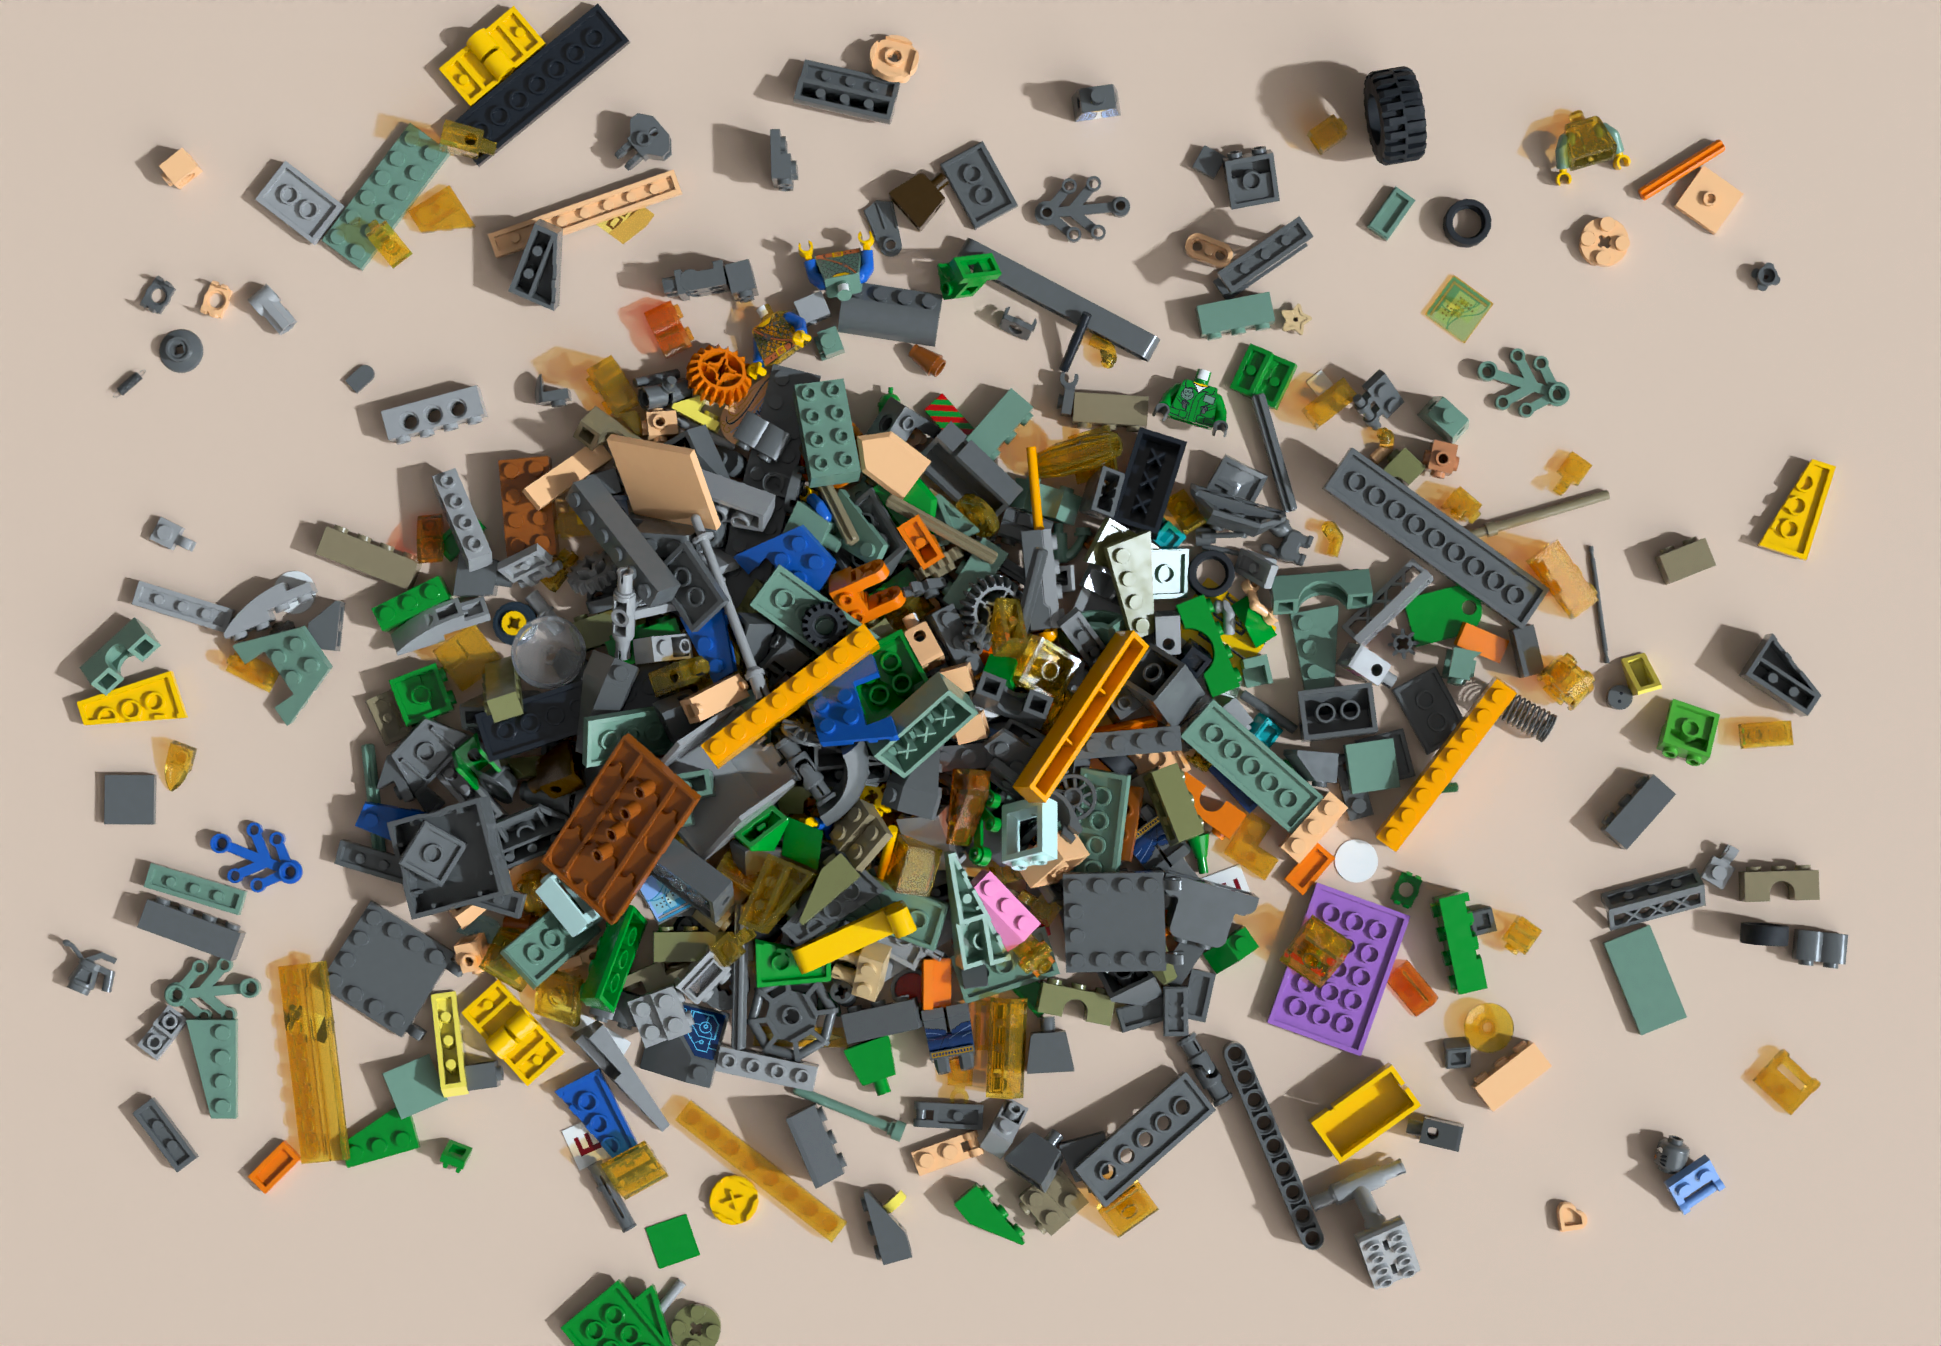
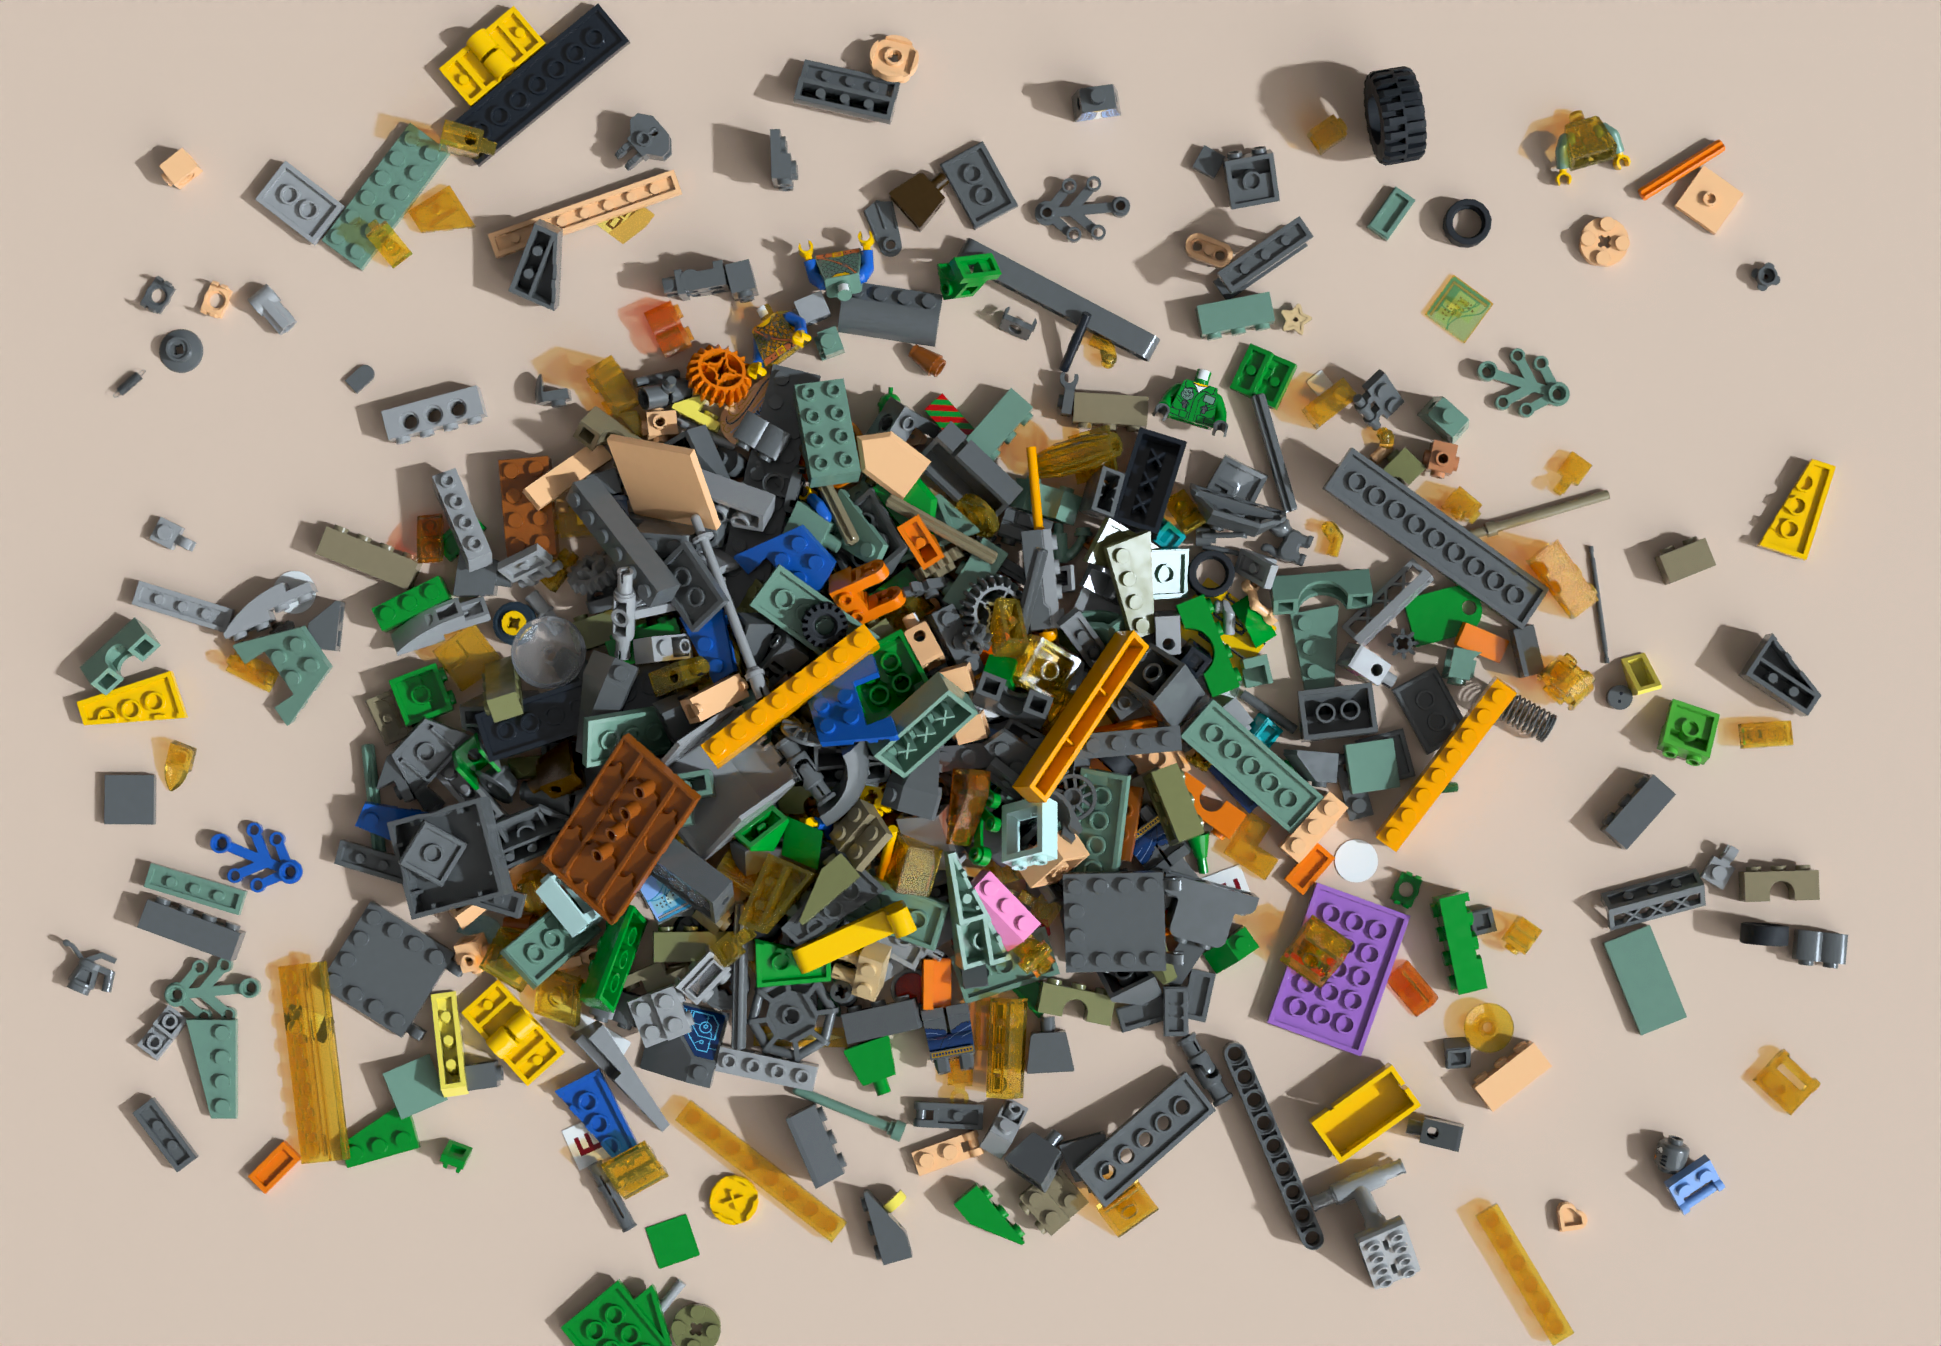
(1524, 1274): none -> clear yellow plate

